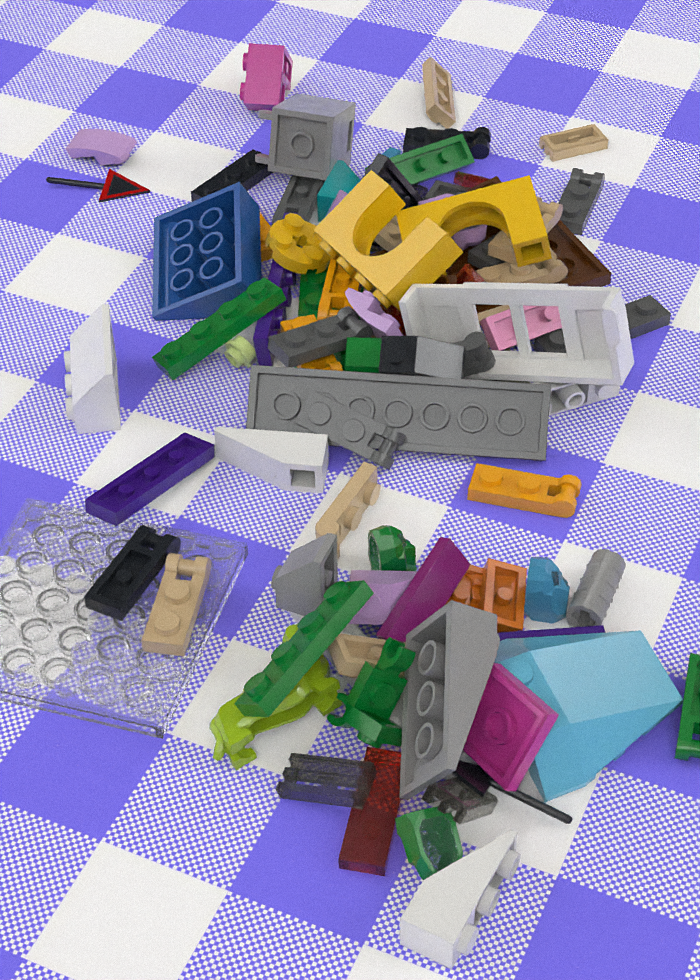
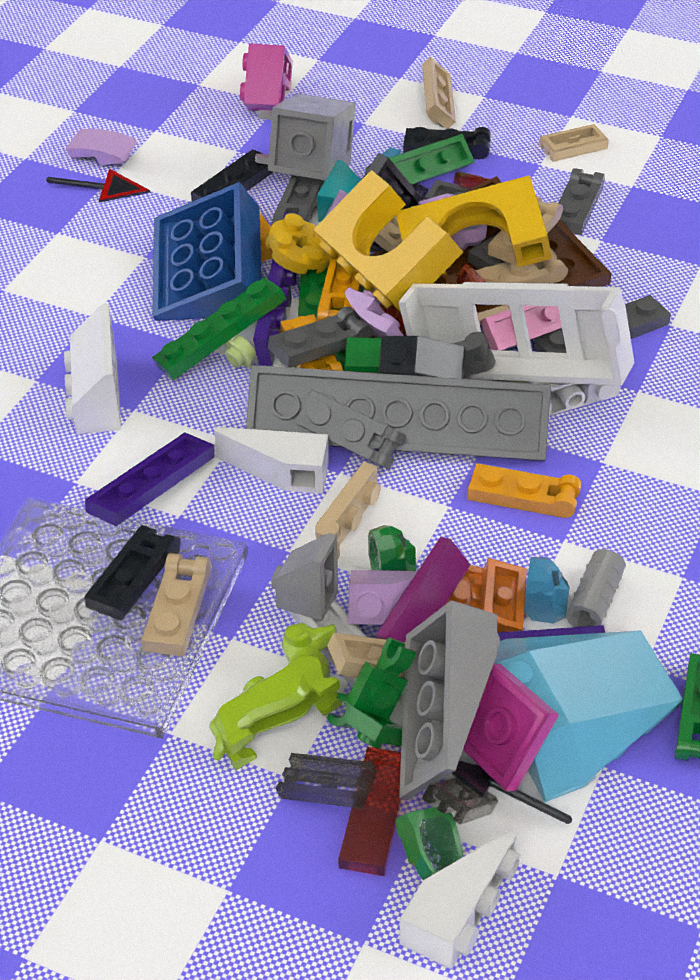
(298, 655): green plate -> none

